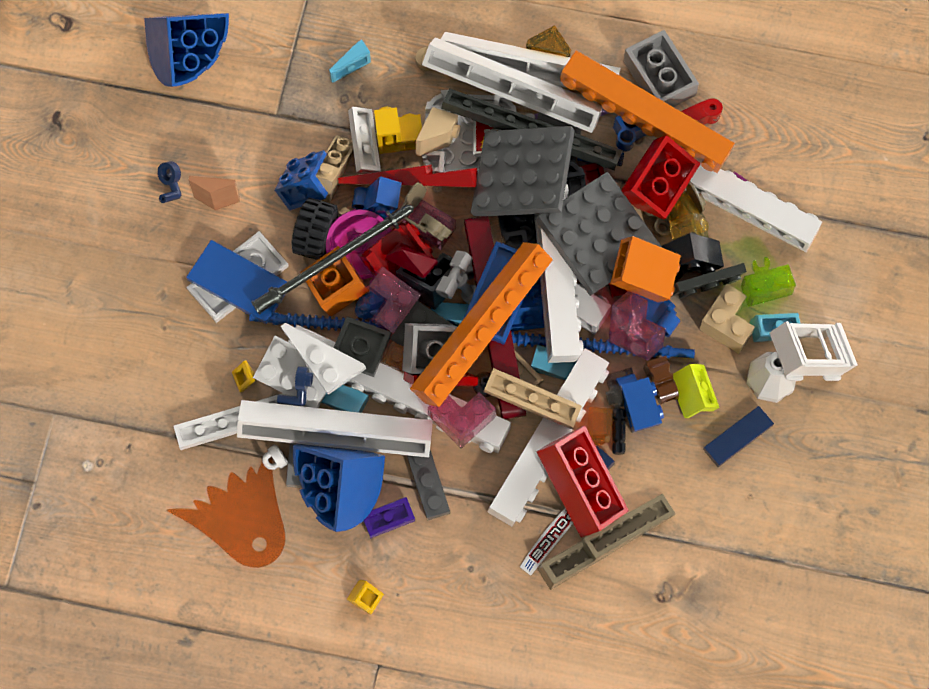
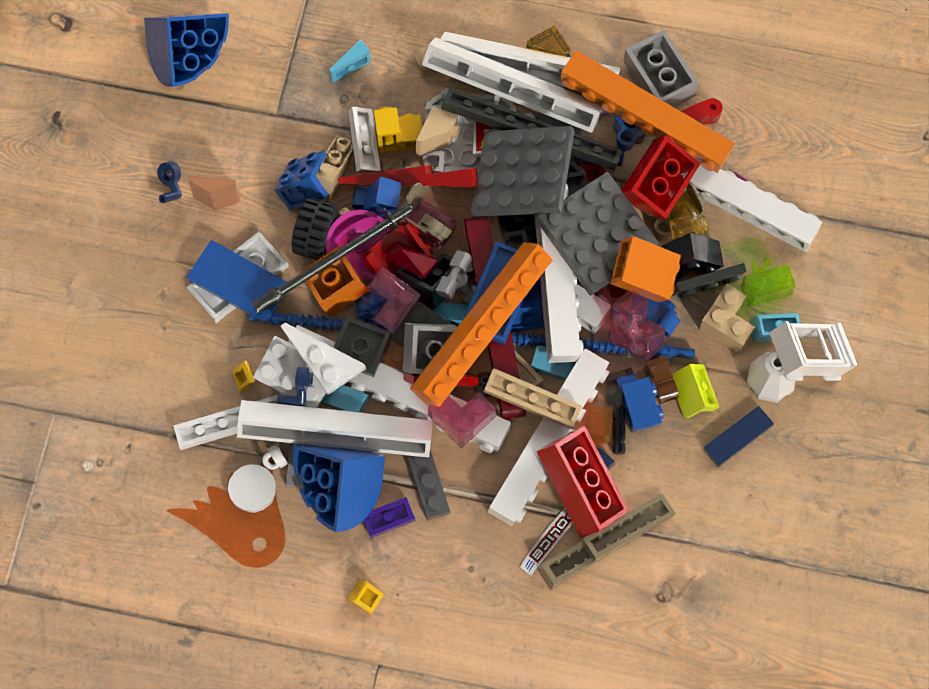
(252, 488): none -> white tile

